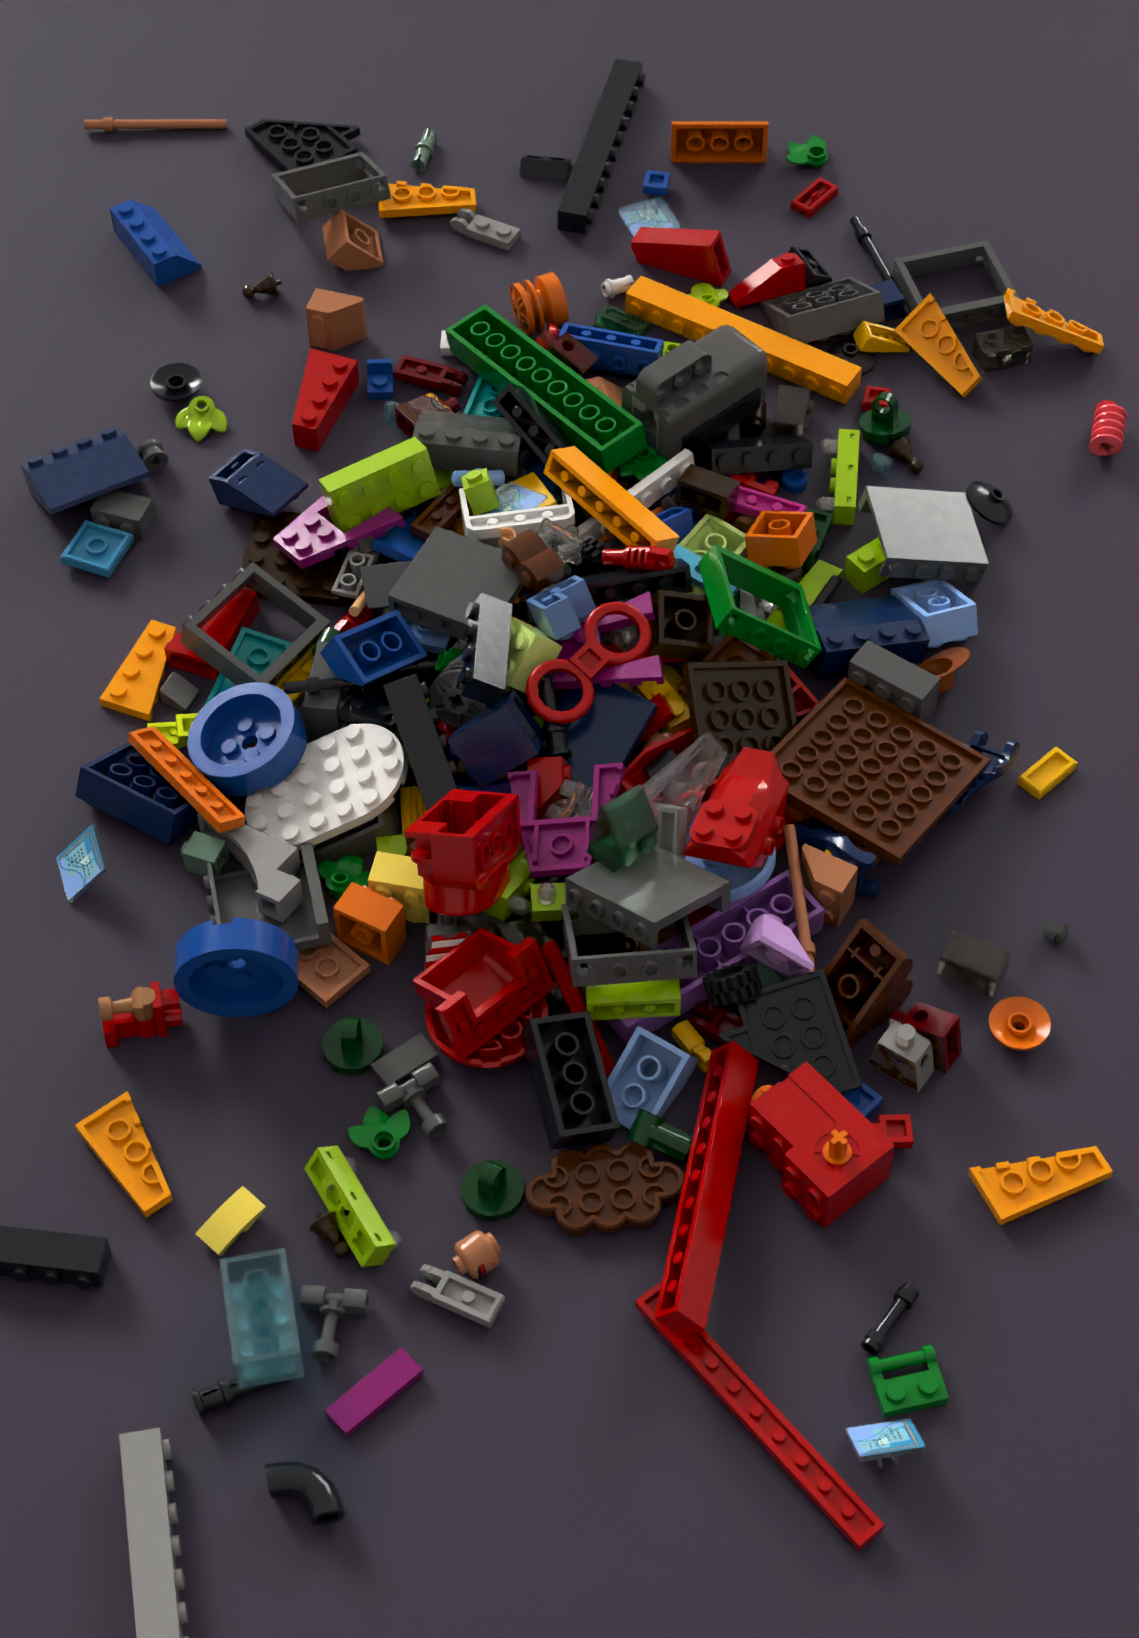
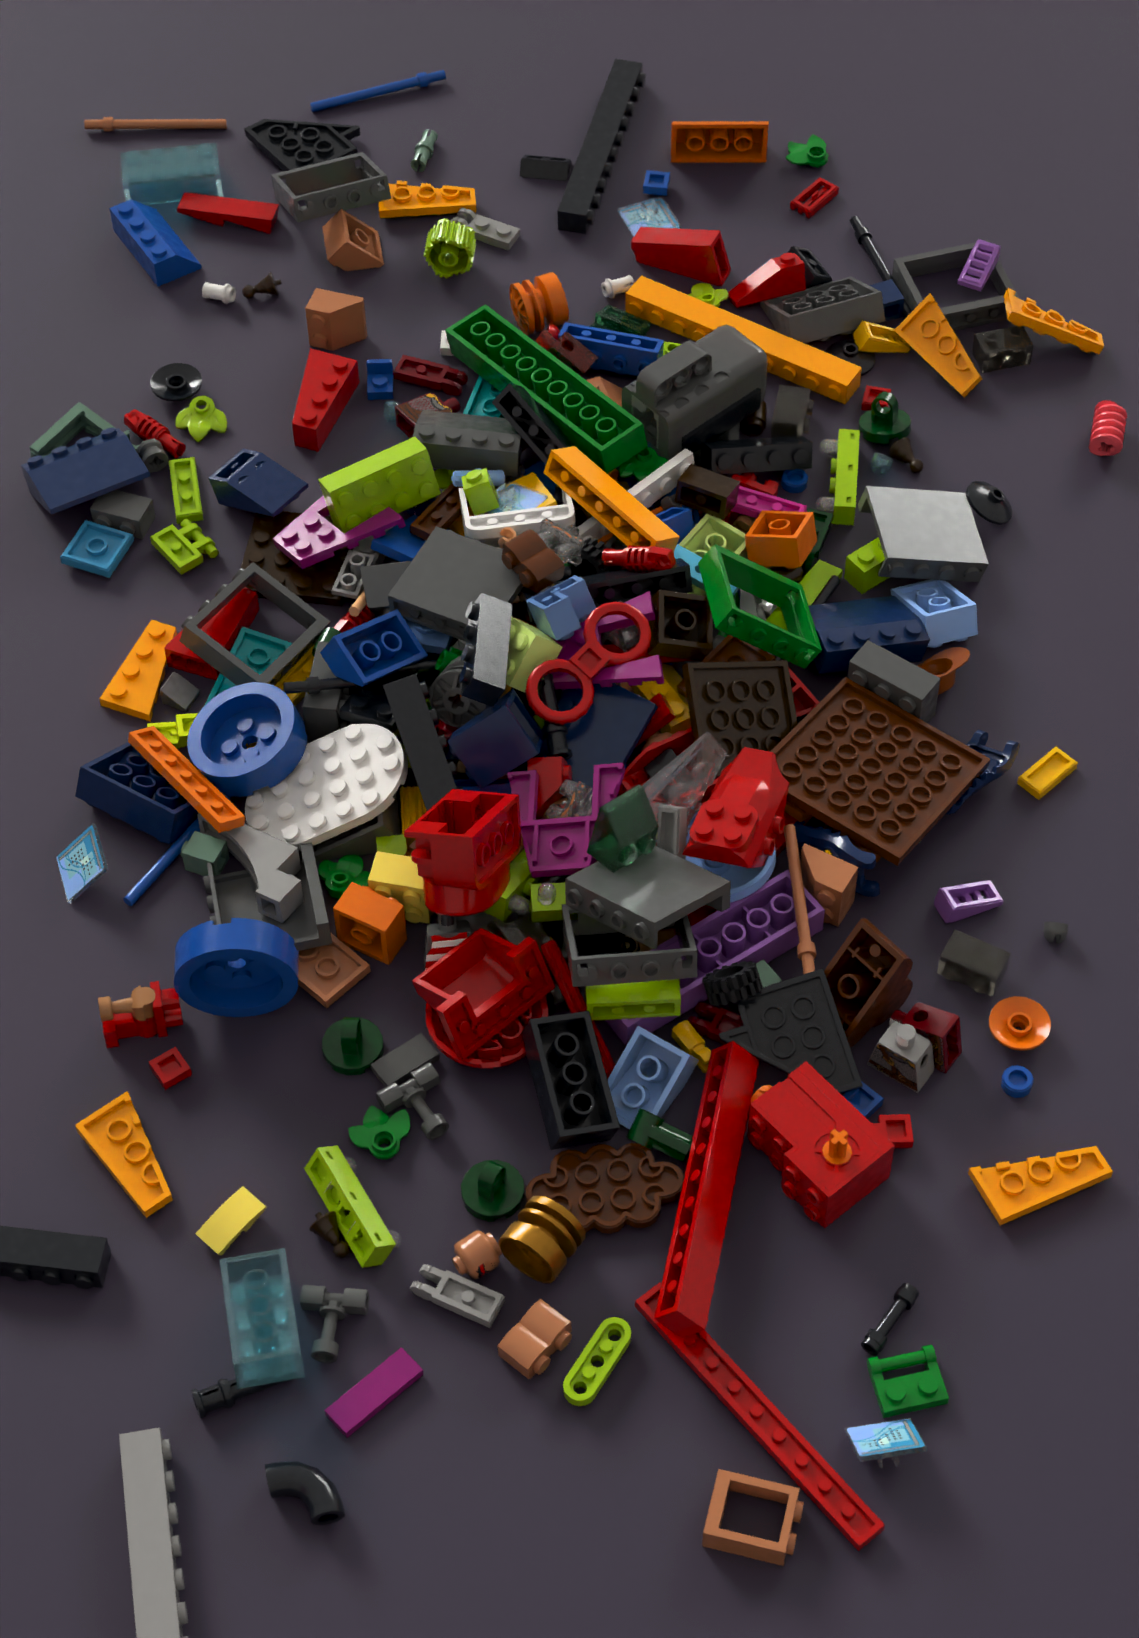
(68, 427): none -> sand green hinge
(149, 428): none -> red hinge
(162, 864): none -> blue bar
(167, 173): none -> clear light blue brick
(170, 1068): none -> red plate
(178, 550): none -> lime plate
(185, 489): none -> lime tile
(219, 209): none -> red slope
(225, 293): none -> white pin
(421, 80): none -> blue bar
(450, 248): none -> lime brick
(535, 1339): none -> nougat brick
(542, 1239): none -> pearl gold wheel
(600, 1349): none -> lime plate
(743, 1544): none -> nougat window
(776, 947): lavender slope -> none
(953, 910): none -> medium lavender slope
(979, 264): none -> medium lavender slope
(1017, 1081): none -> blue tile

